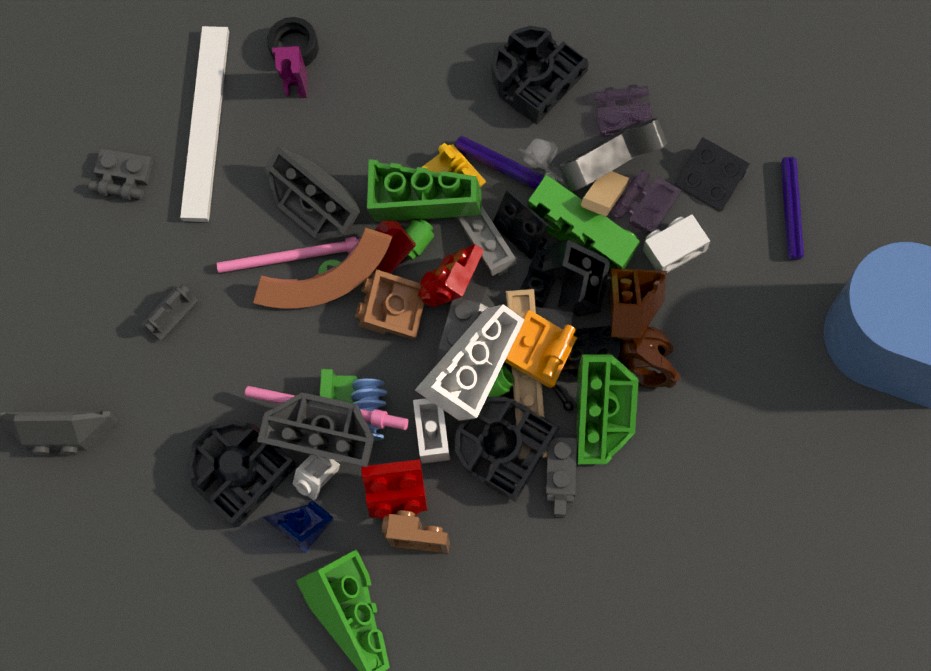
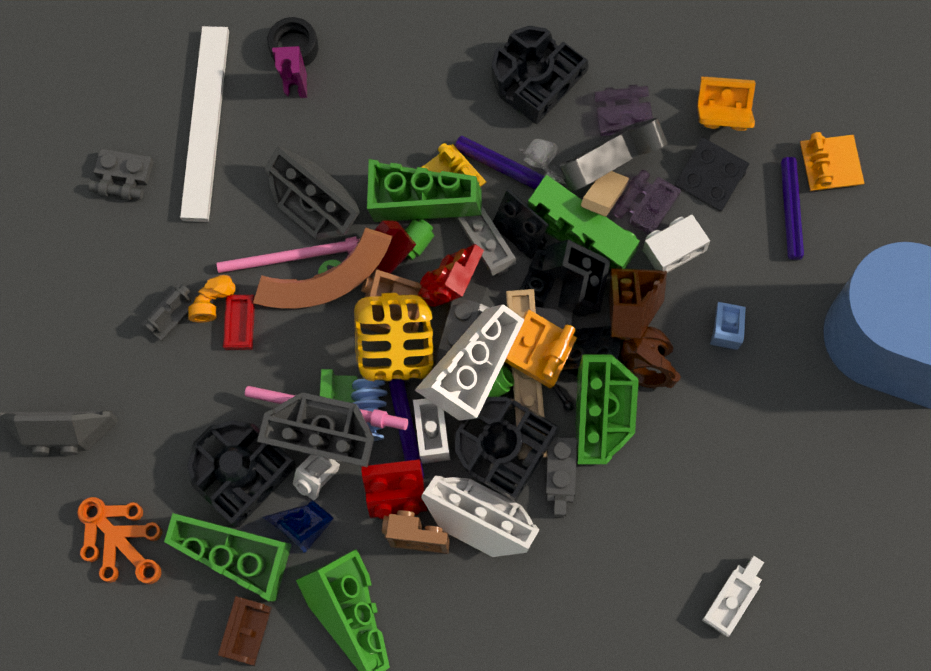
(116, 537): none -> orange plant
(216, 287): none -> light orange arm
(239, 322): none -> red tile
(239, 555): none -> bright green wedge
(244, 631): none -> reddish brown hinge
(396, 336): none -> yellow piece
(402, 410): none -> dark purple axle
(479, 516): none -> white wedge
(726, 103): none -> light orange bracket
(728, 326): none -> light blue slope
(734, 597): none -> white hinge
(831, 162): none -> light orange hinge

